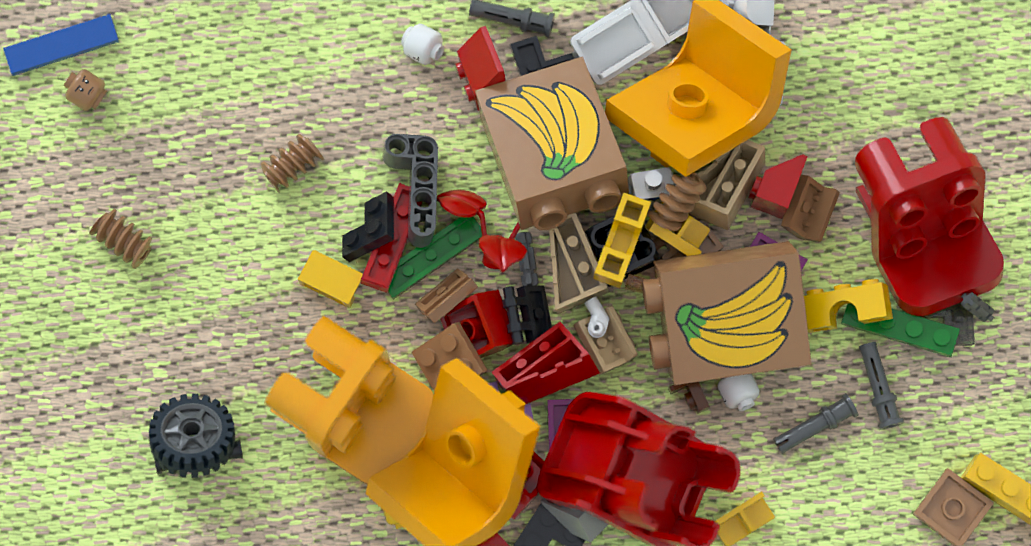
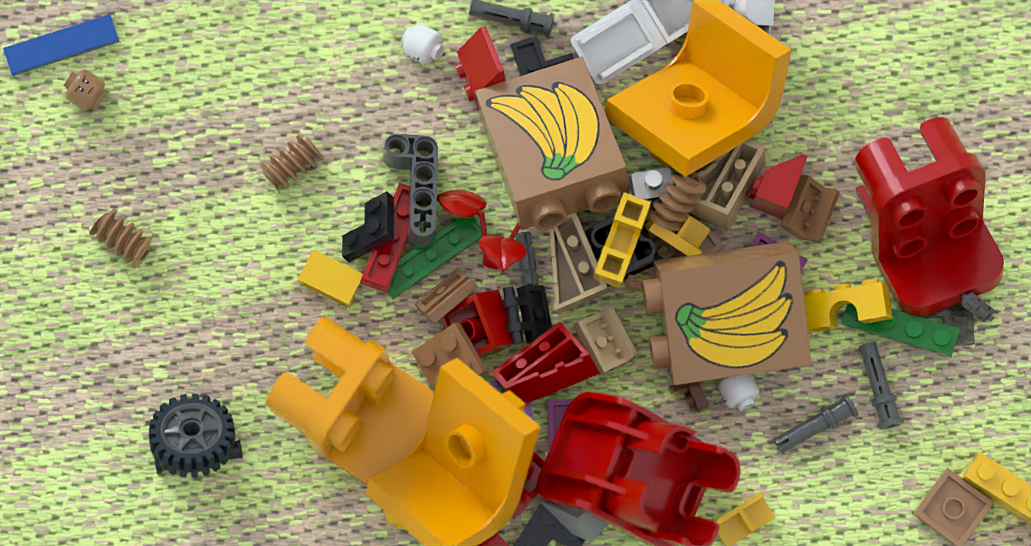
(599, 318): white arm -> none

